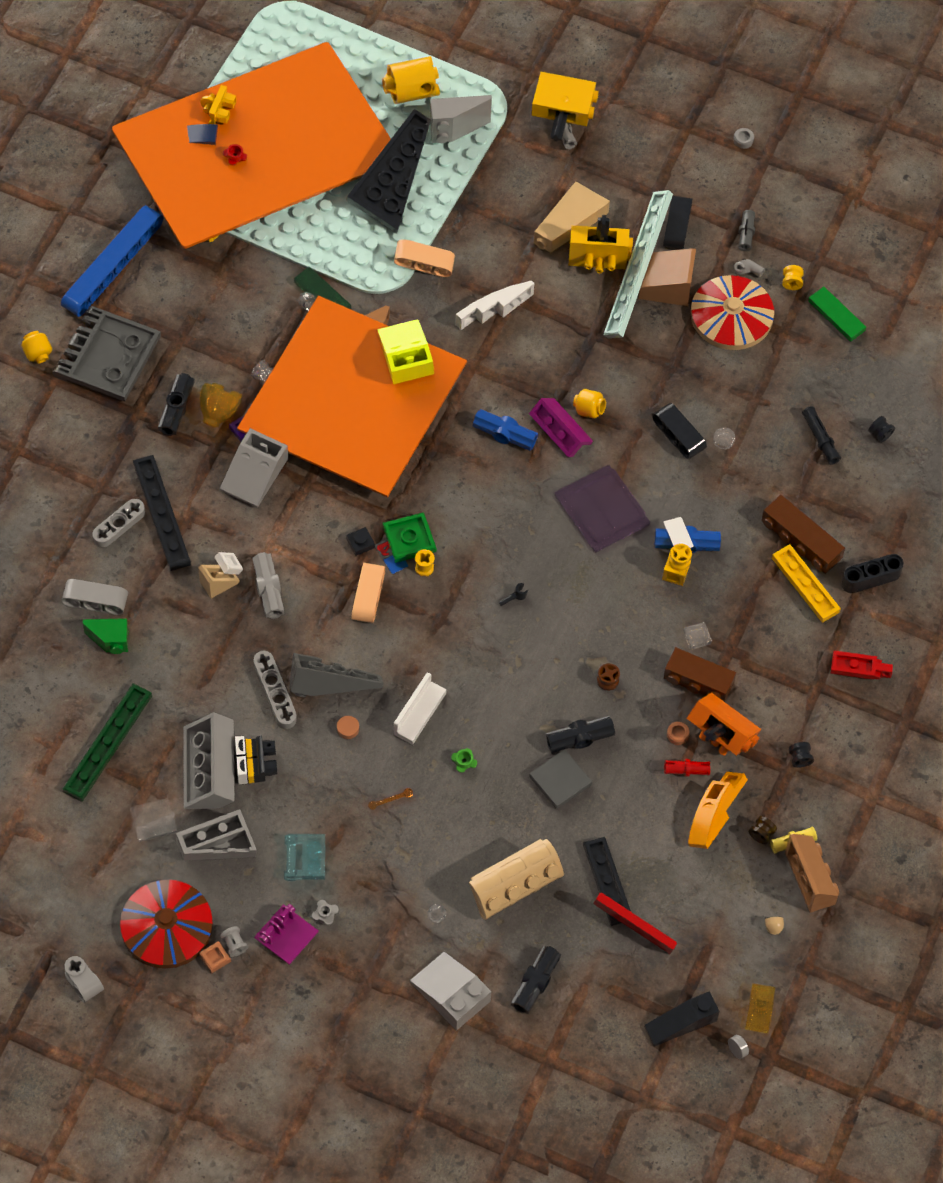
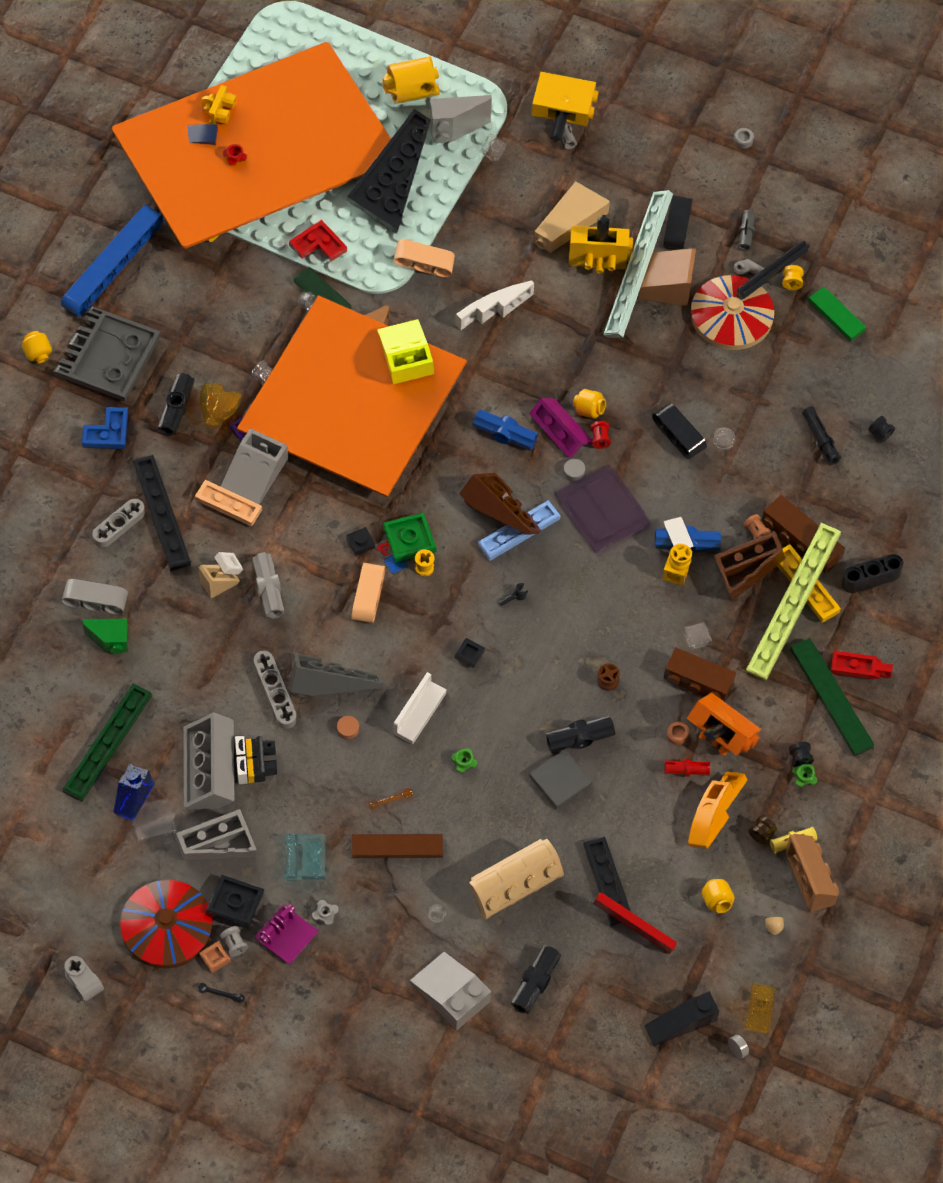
(108, 436): none -> blue plate
(132, 791): none -> clear blue slope
(202, 987): none -> black hinge
(228, 503): none -> light nougat plate
(235, 902): none -> black plate
(318, 237): none -> red plate
(397, 845): none -> reddish brown tile
(469, 652): none -> black plate
(493, 148): none -> clear plate
(493, 497): none -> reddish brown wedge
(508, 537): none -> light blue tile
(574, 469): none -> light grey tile
(606, 441): none -> red bush
(718, 895): none -> yellow head
(749, 563): none -> reddish brown wedge
(754, 521): none -> nougat bush
(772, 270): none -> black axle
(793, 602): none -> yellowish green tile
(807, 769): none -> bright green plate
(832, 697): none -> dark green tile

